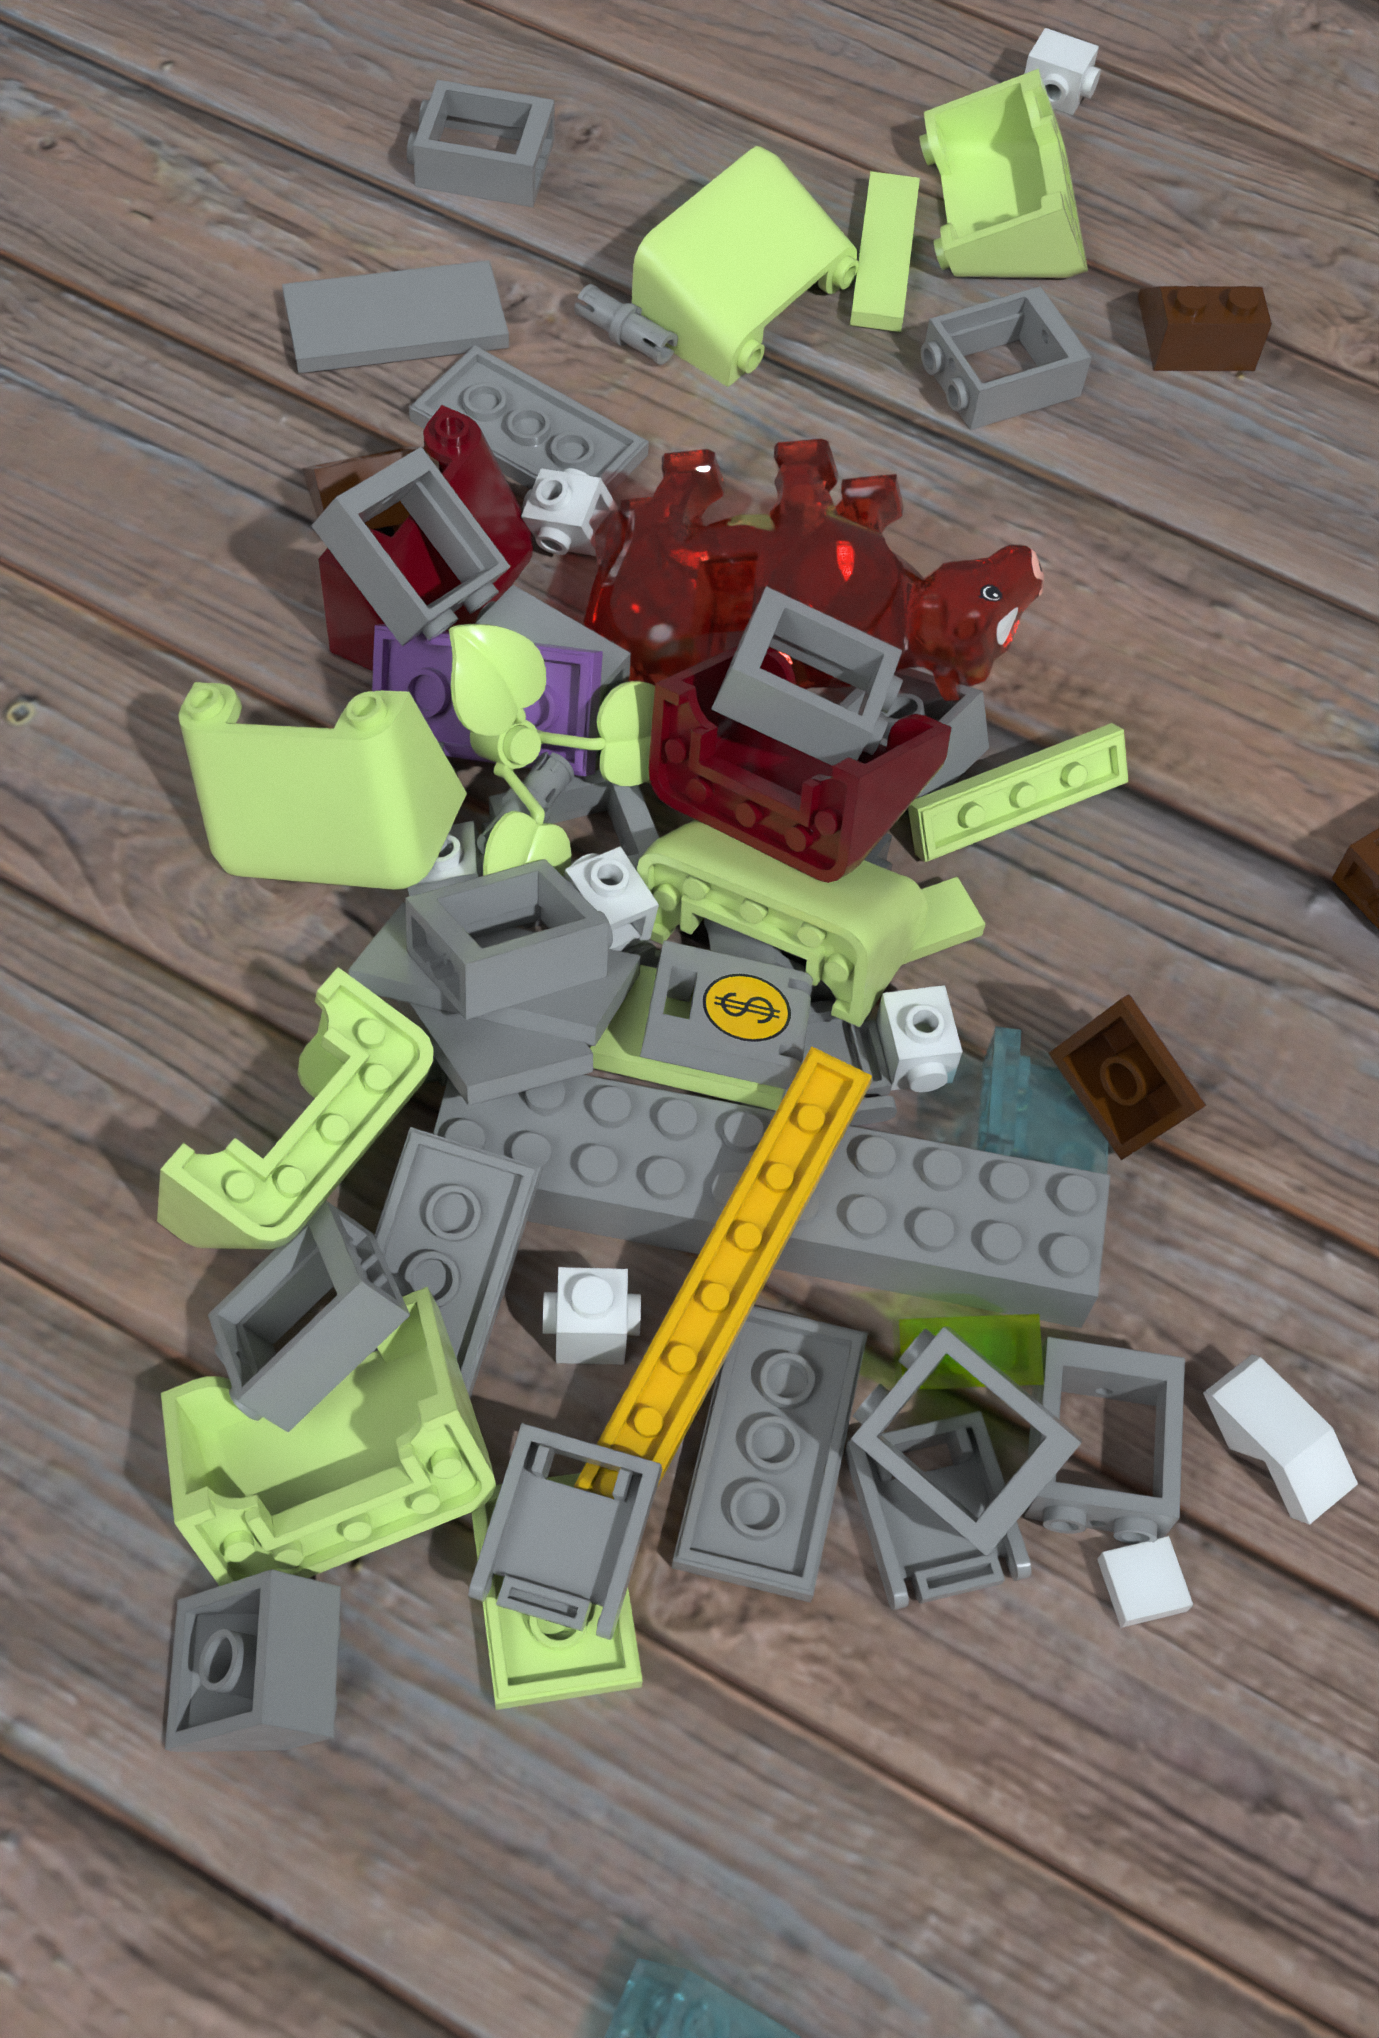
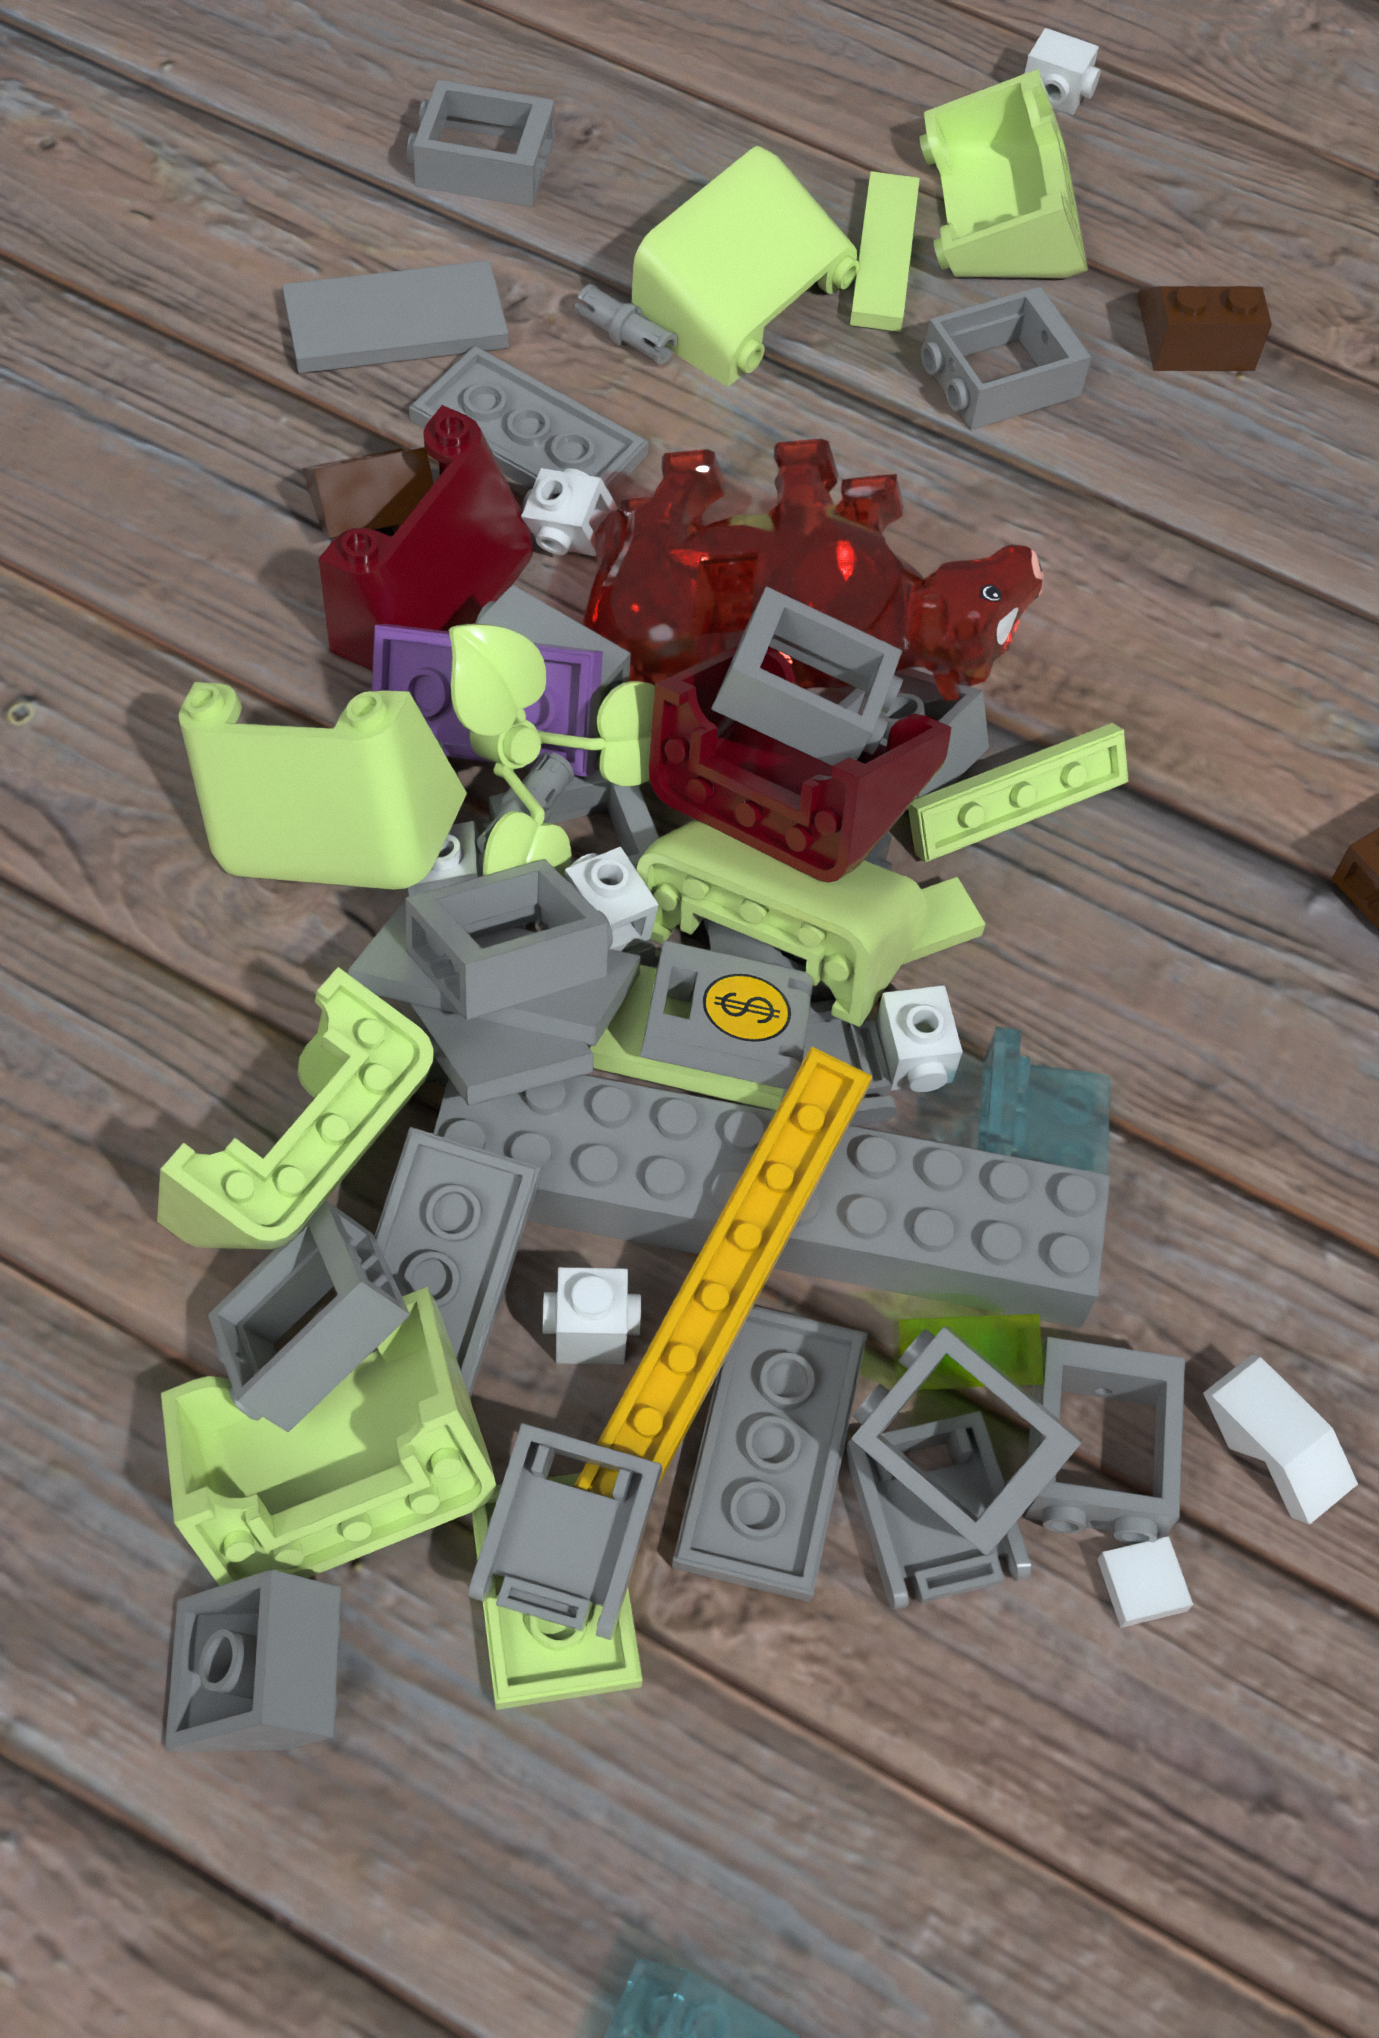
(445, 523): light grey window -> none
(1126, 1077): reddish brown slope -> none

